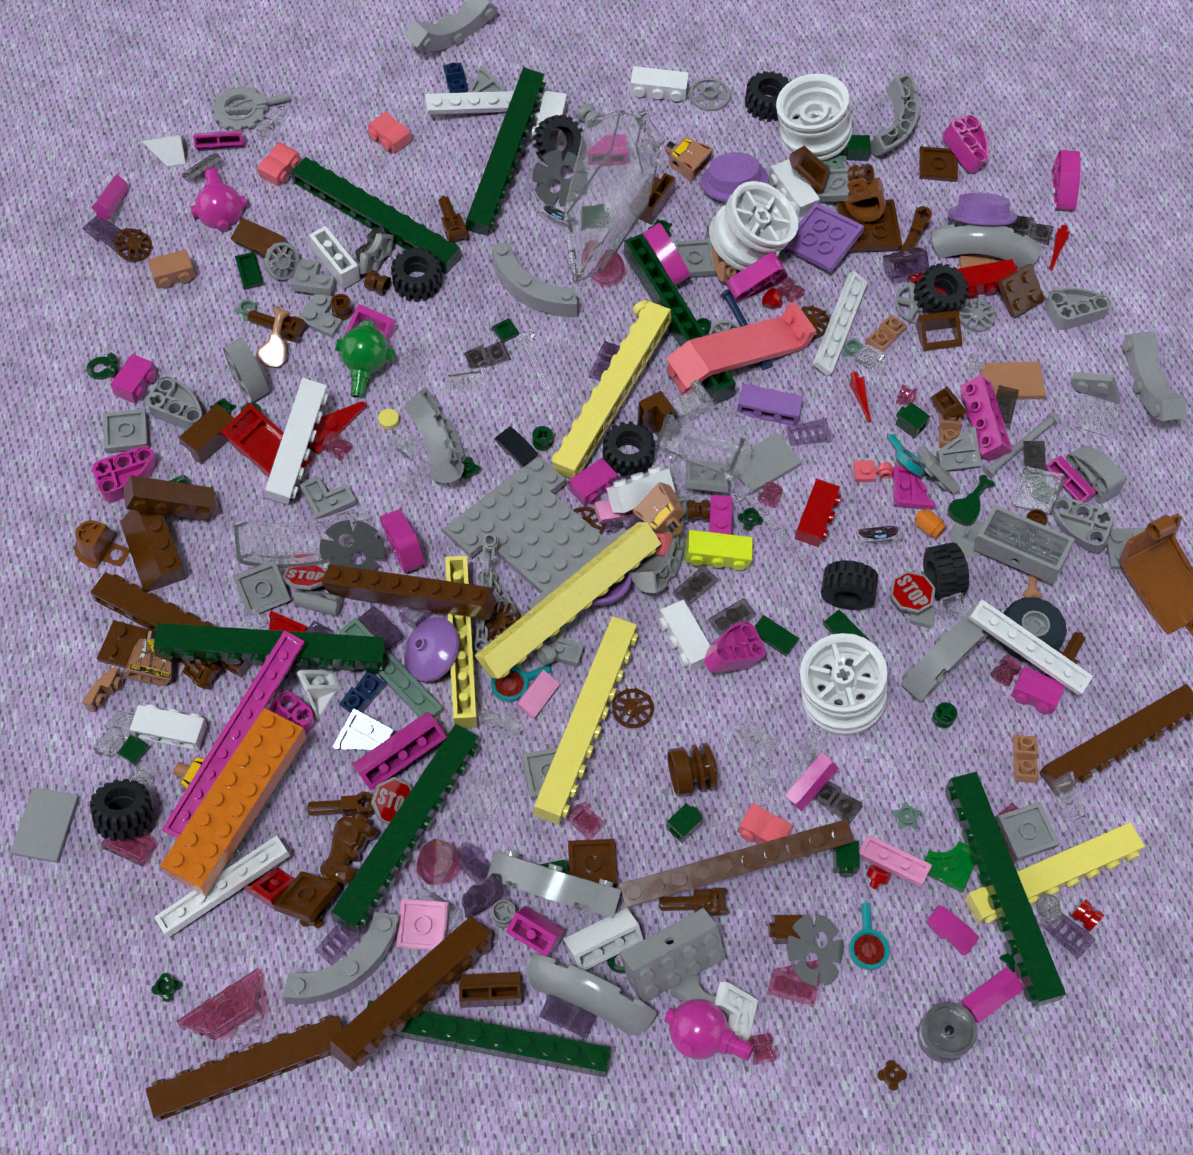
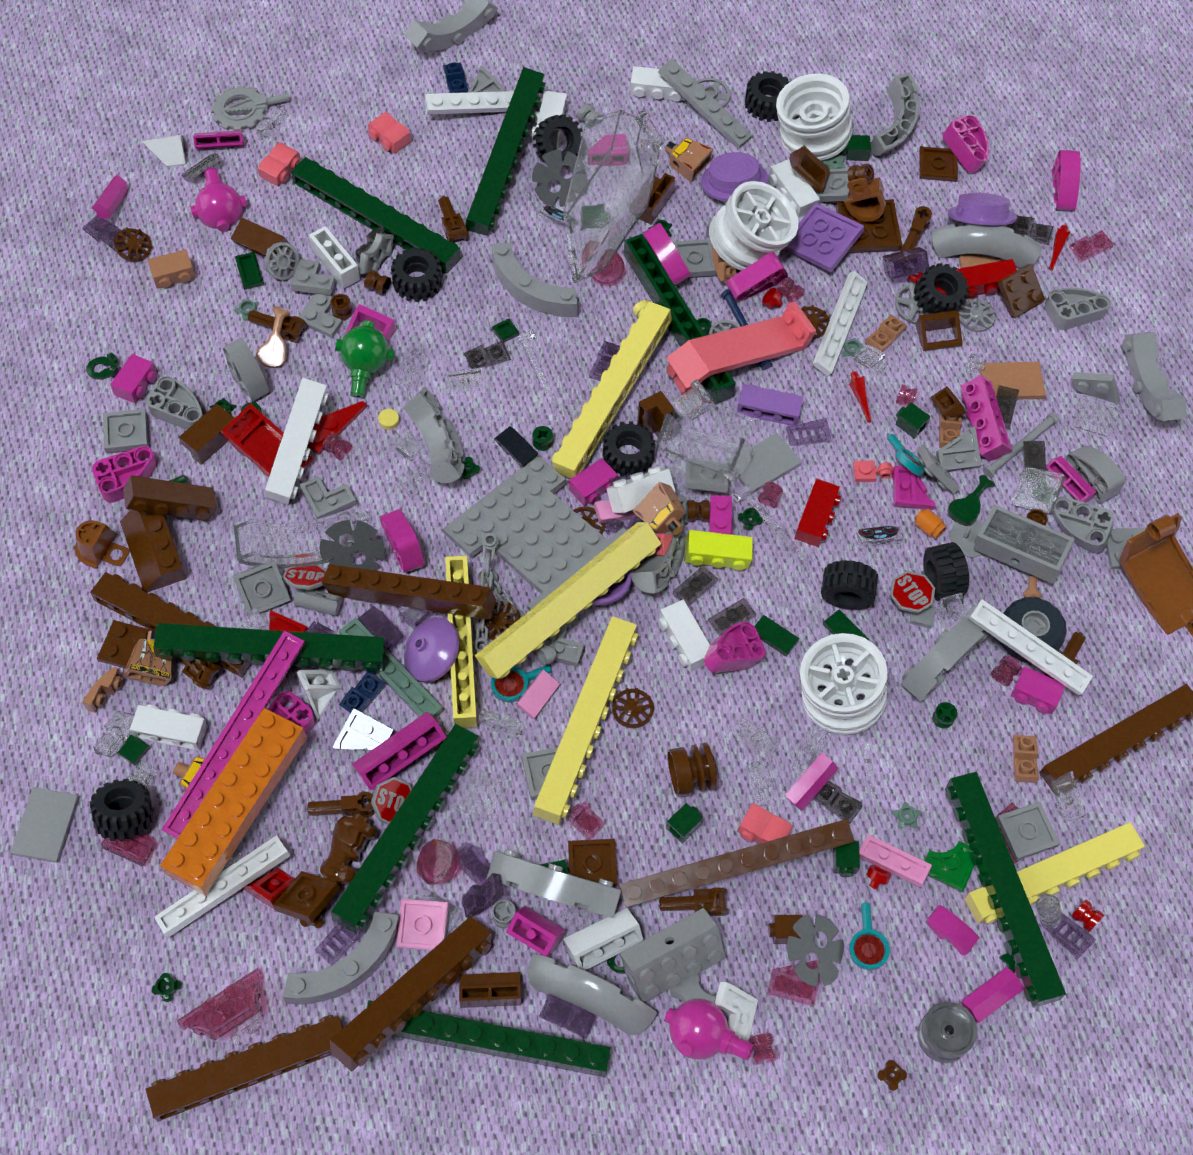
(704, 103): none -> light grey plate
(1092, 246): none -> clear pink slope

